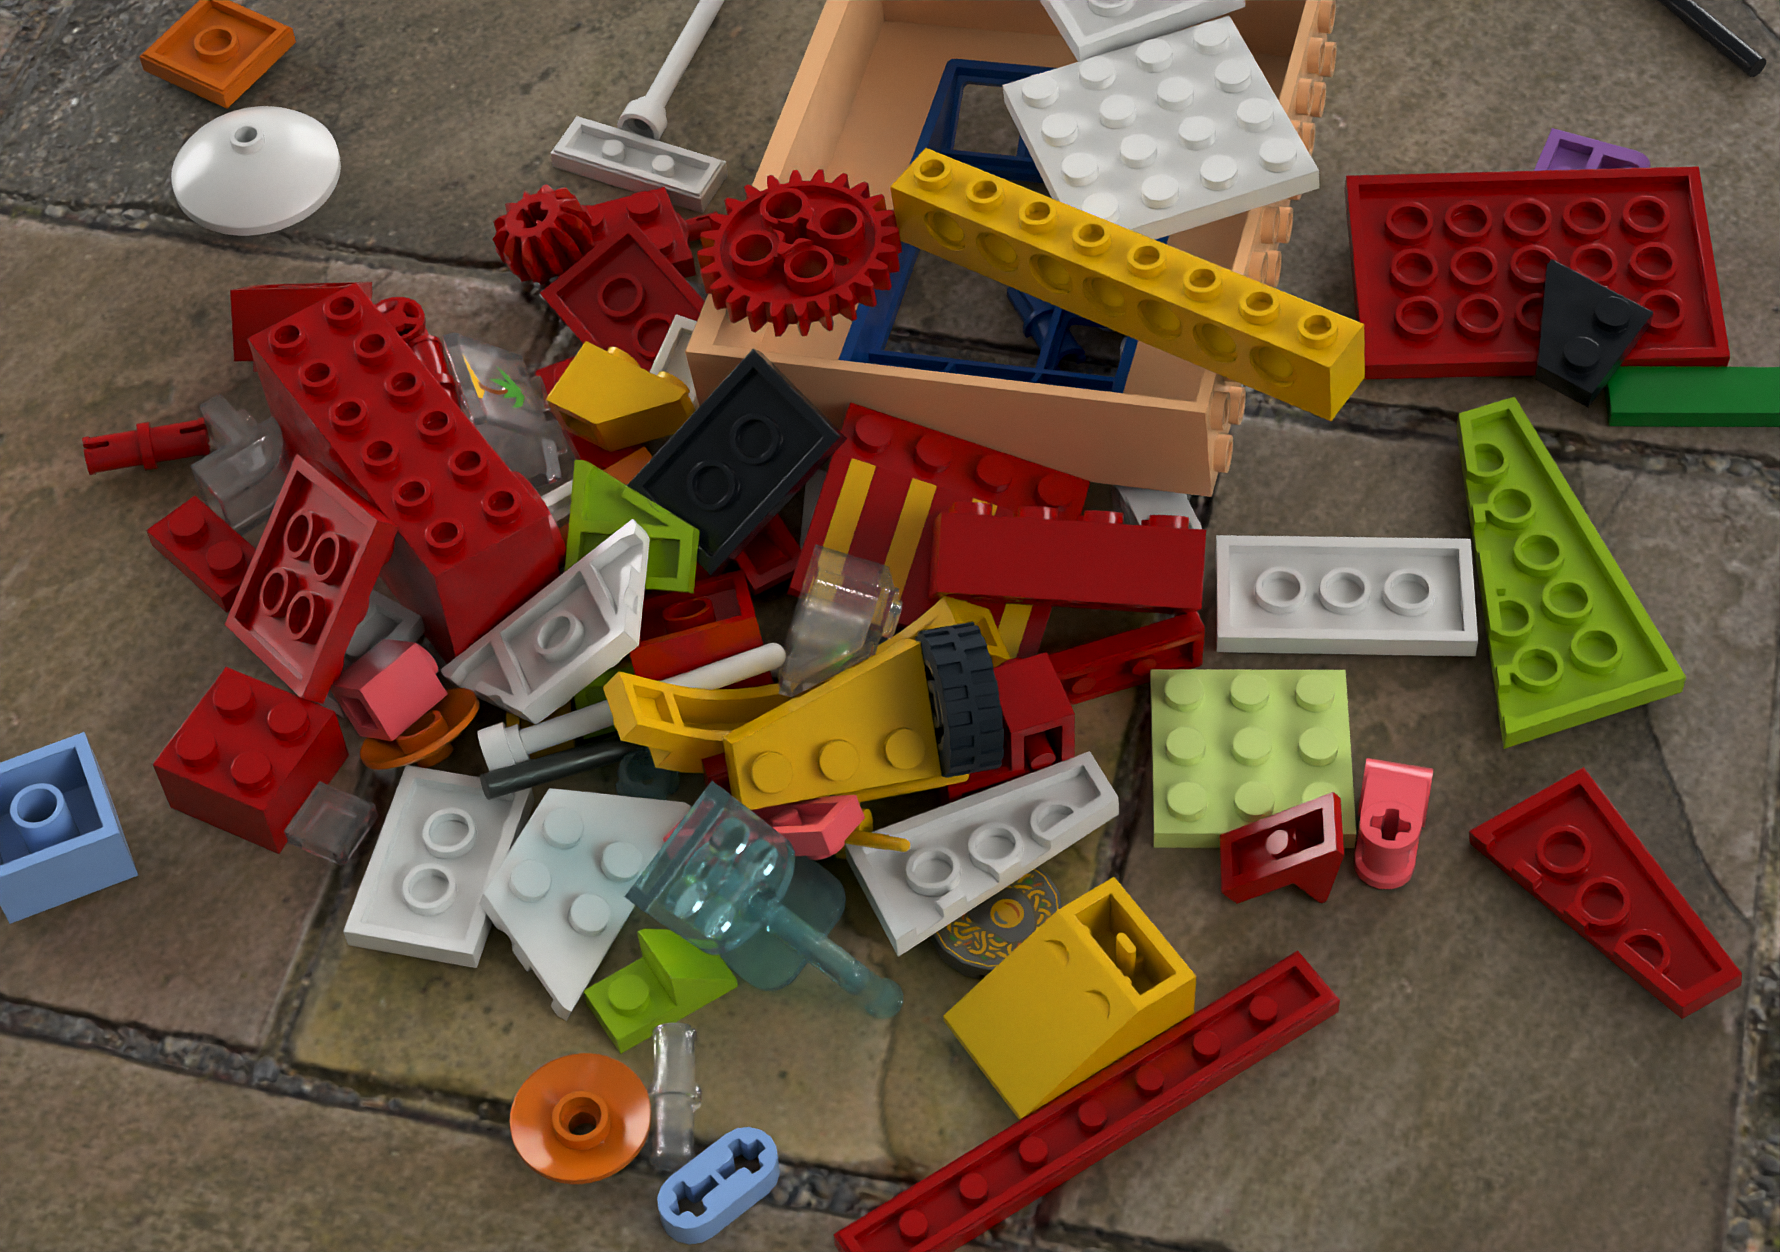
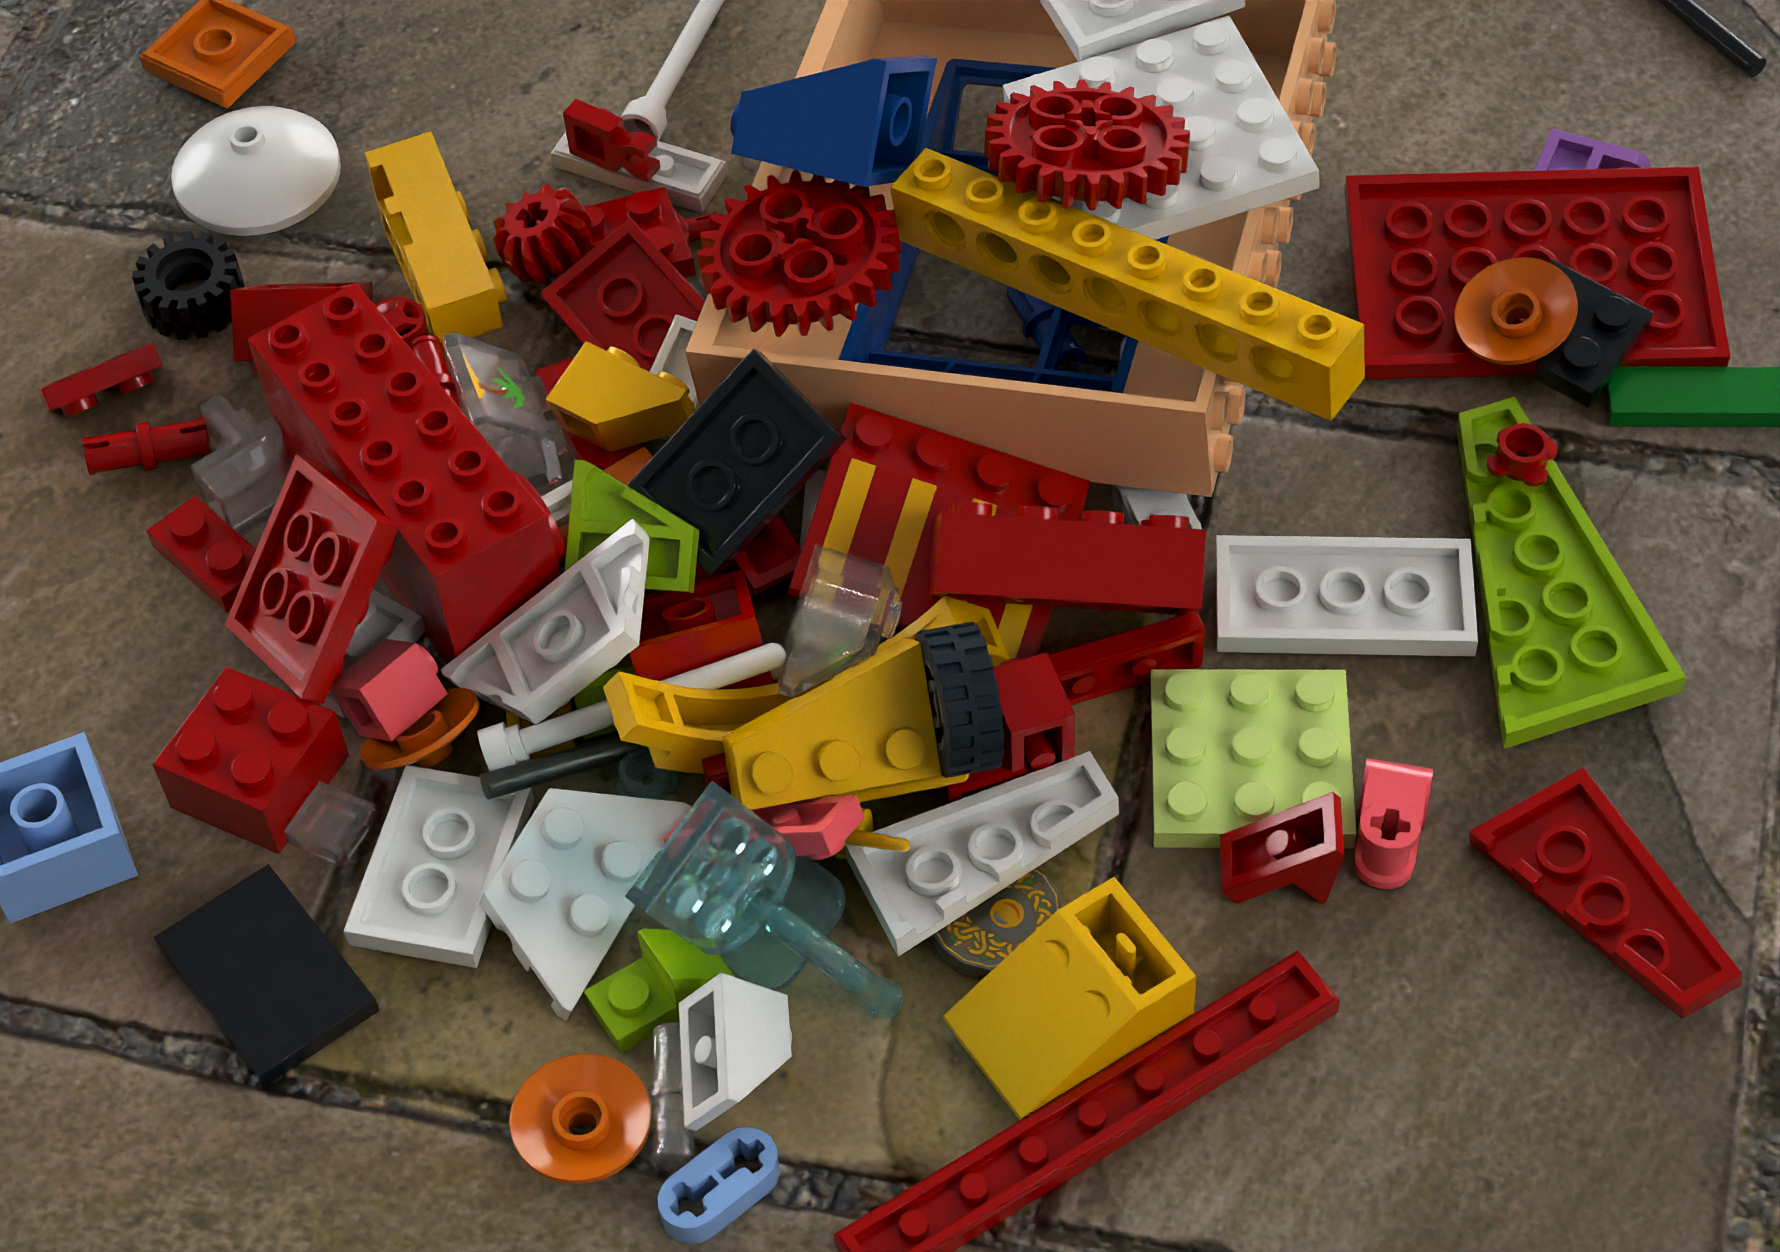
(78, 390): none -> red plate
(182, 263): none -> black tyre
(266, 975): none -> black tile
(434, 240): none -> yellow wedge
(602, 140): none -> red plate
(729, 1044): none -> white slope
(840, 123): none -> blue slope
(1086, 144): none -> red gear
(1510, 292): none -> orange dish
(1522, 454): none -> red plate

